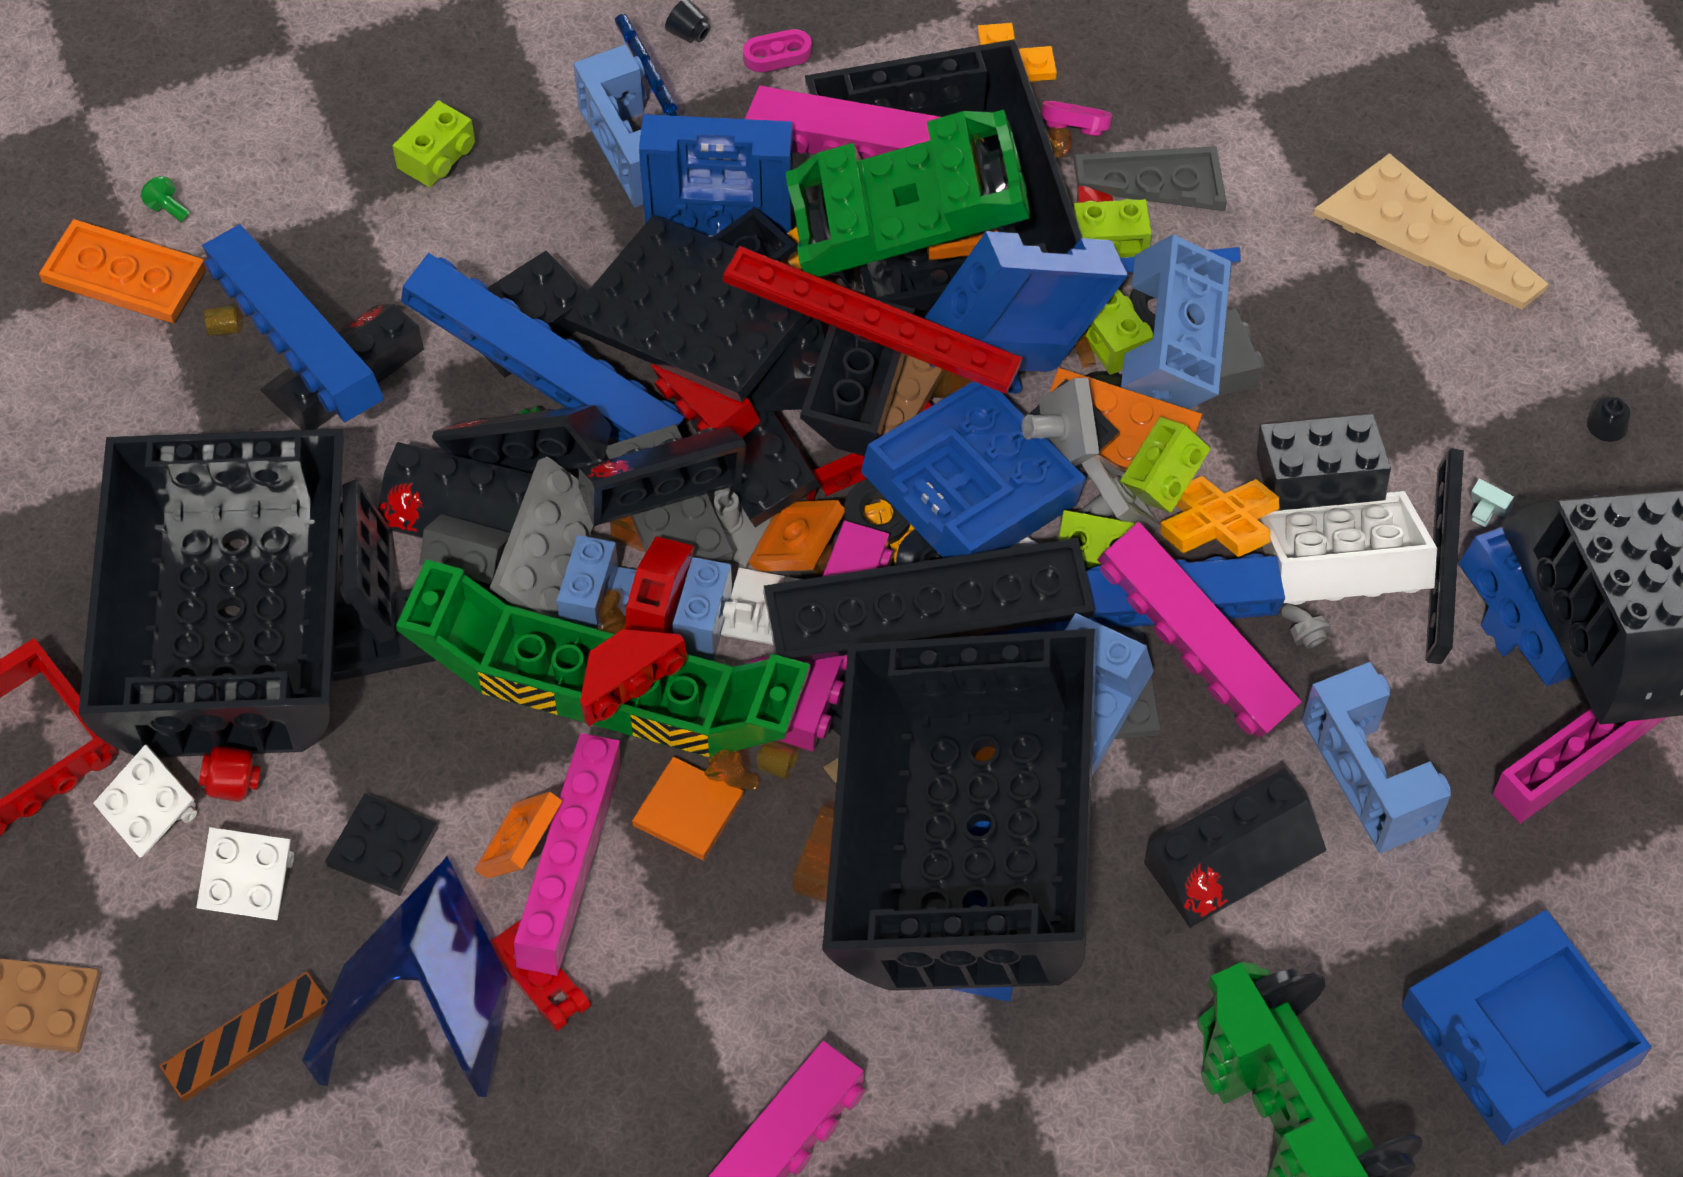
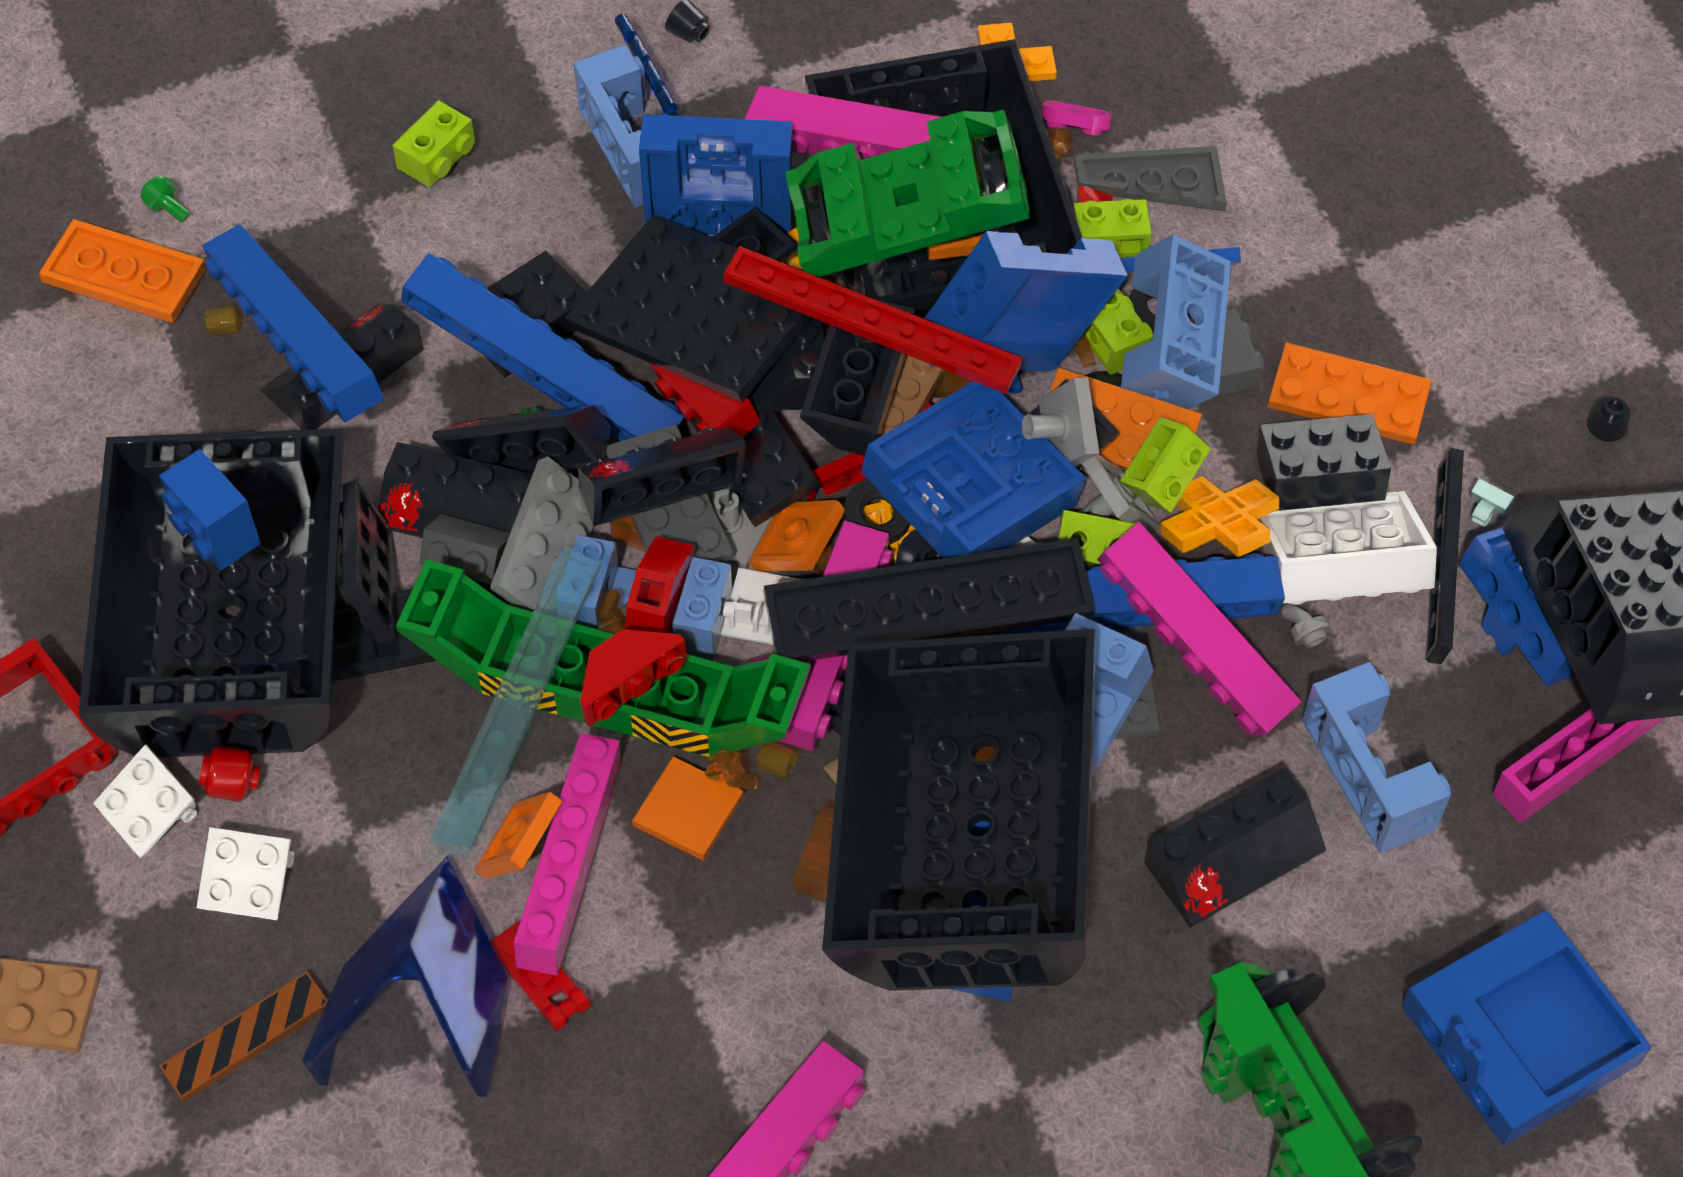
(209, 510): none -> blue brick
(382, 844): black plate -> none
(515, 703): none -> clear light blue tile
(776, 51): dark pink plate -> none
(1336, 386): none -> orange plate
(1417, 222): tan wing -> none

